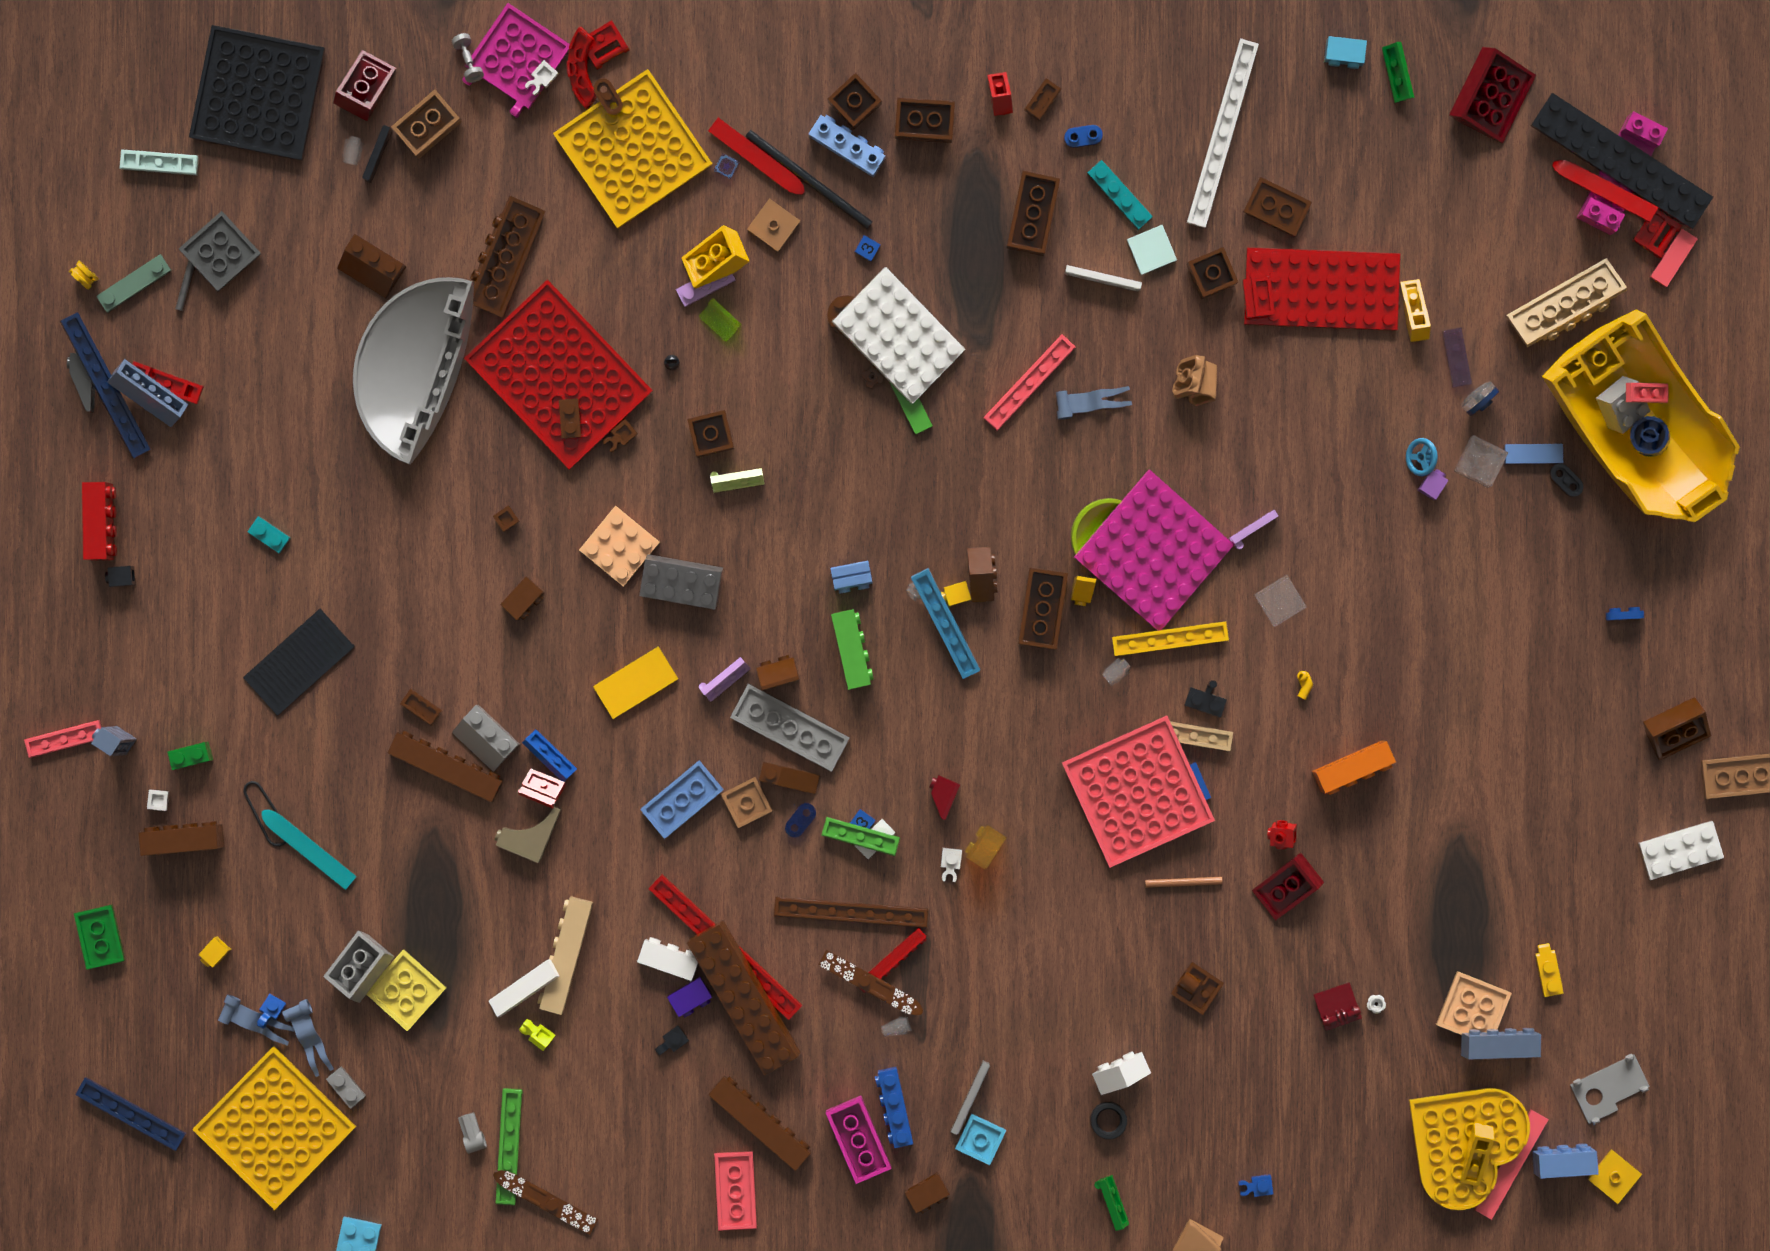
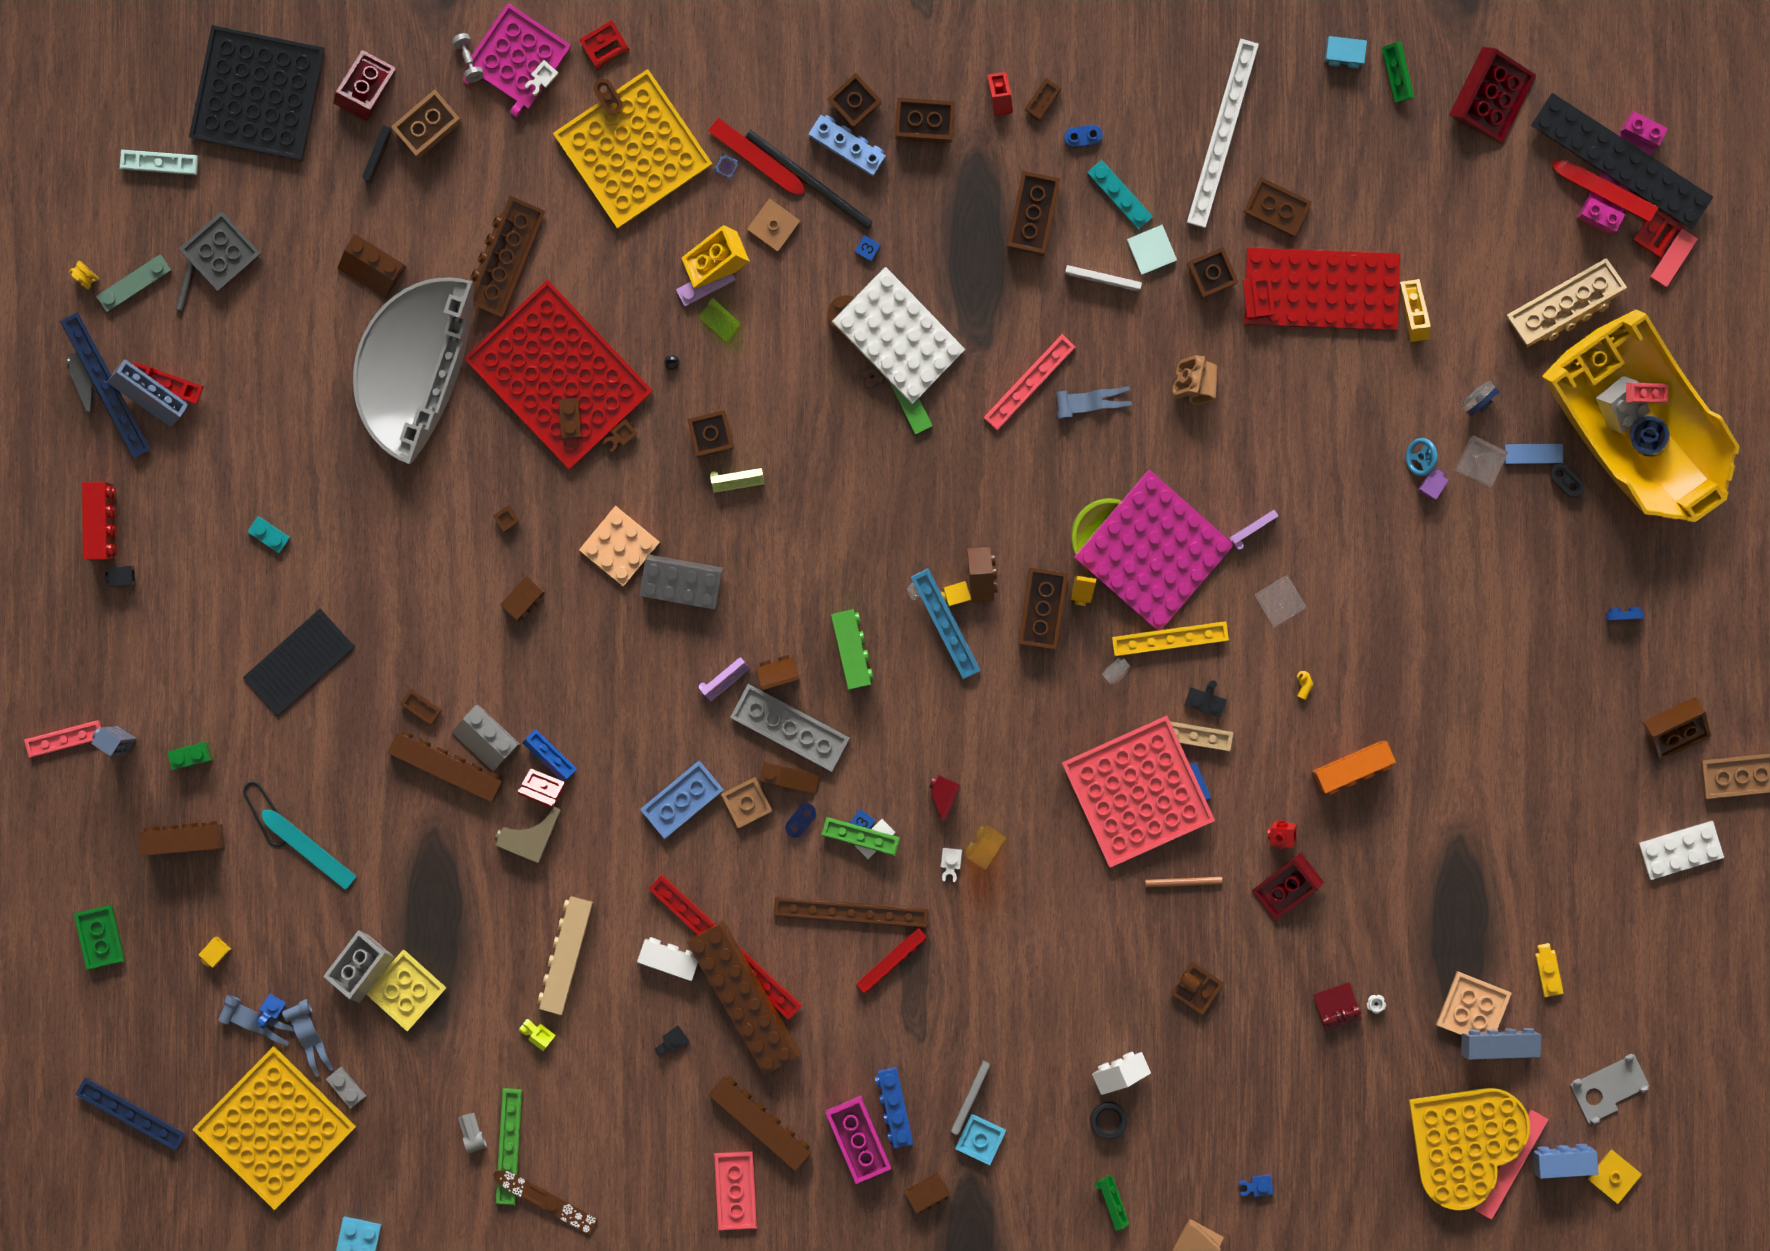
(158, 800): white plate -> none
(352, 151): clear brick -> none
(523, 988): white tile -> none
(577, 67): red tile -> none
(635, 682): yellow tile -> none
(689, 997): dark purple brick -> none
(851, 576): medium blue brick -> none
(870, 983): reddish brown piece -> none
(897, 1027): clear cone -> none
(1456, 357): clear purple tile -> none
(1477, 1154): yellow slope -> none

